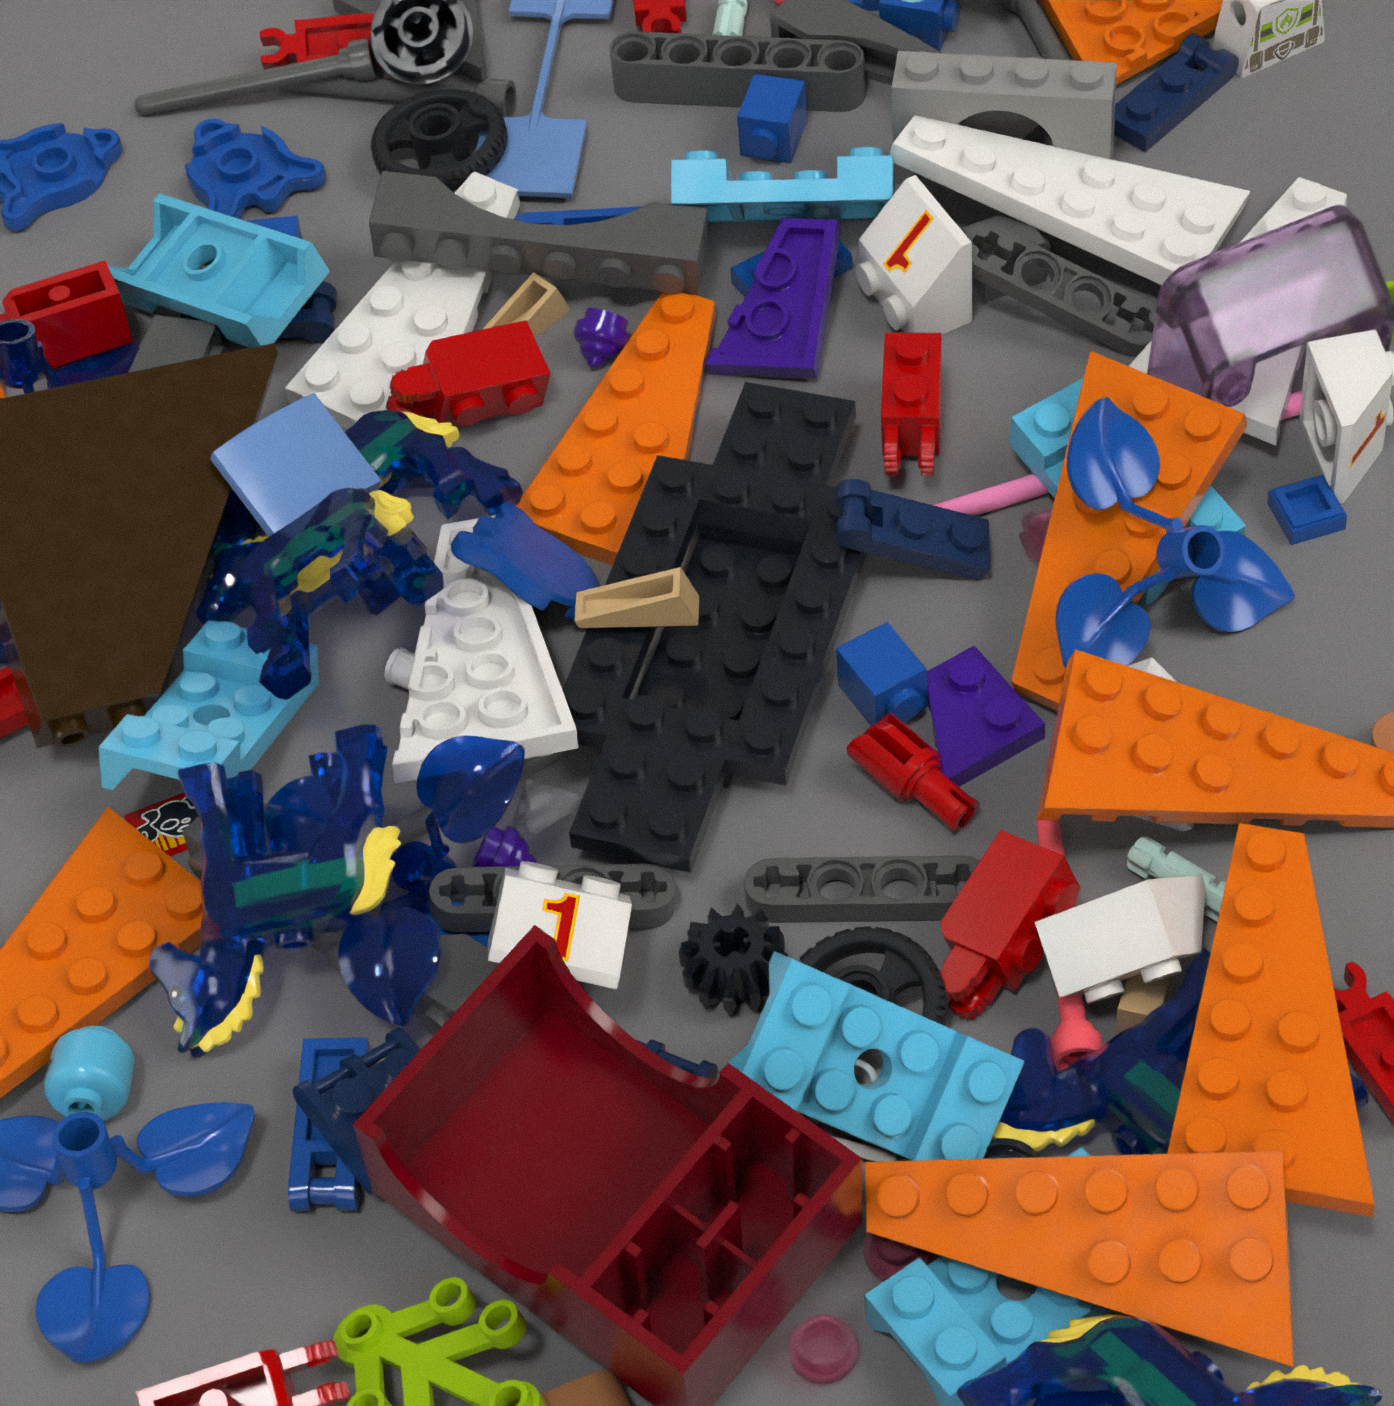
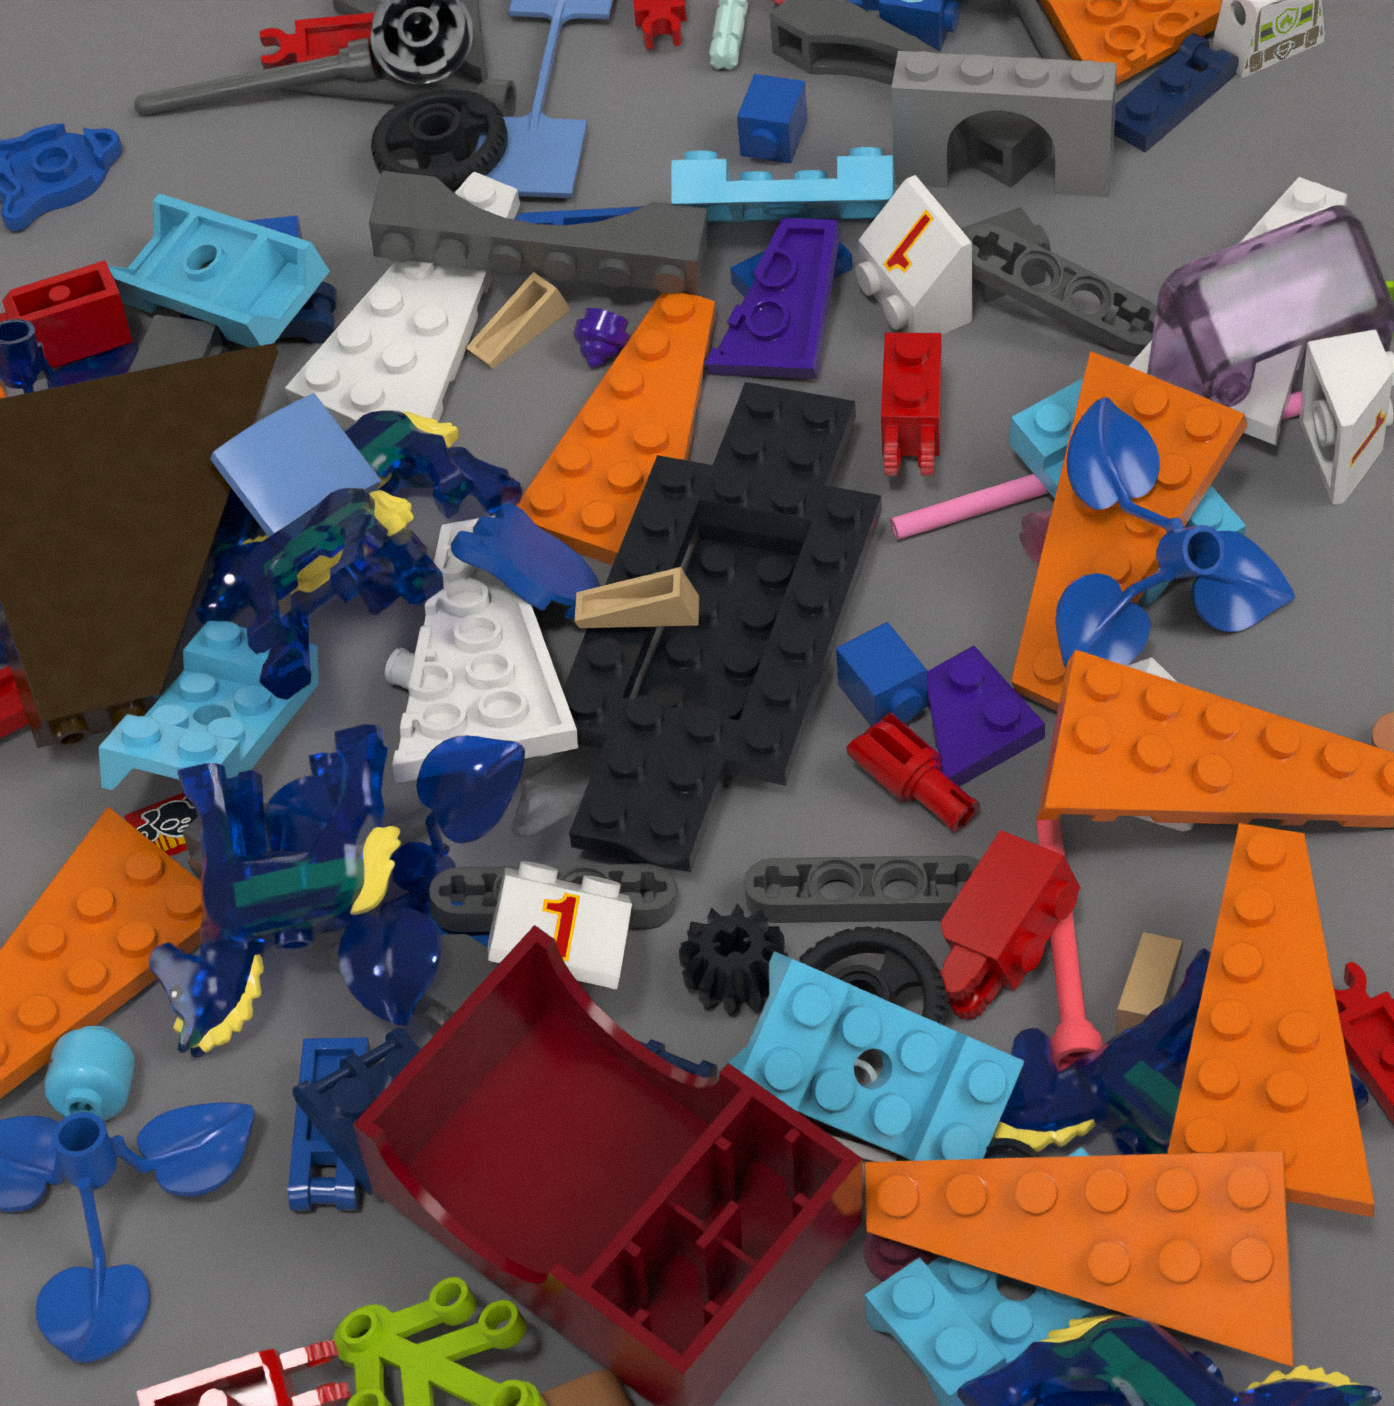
(246, 169): blue tile -> none
(474, 377): red hinge -> none
(502, 849): dark purple plate -> none
(721, 67): dark grey beam -> none
(823, 1349): clear pink plate -> none
(911, 531): dark blue plate -> none
(1102, 205): white wing -> none
(1124, 935): white slope -> none
(1148, 860): light aqua axle -> none
(1307, 509): blue tile -> none

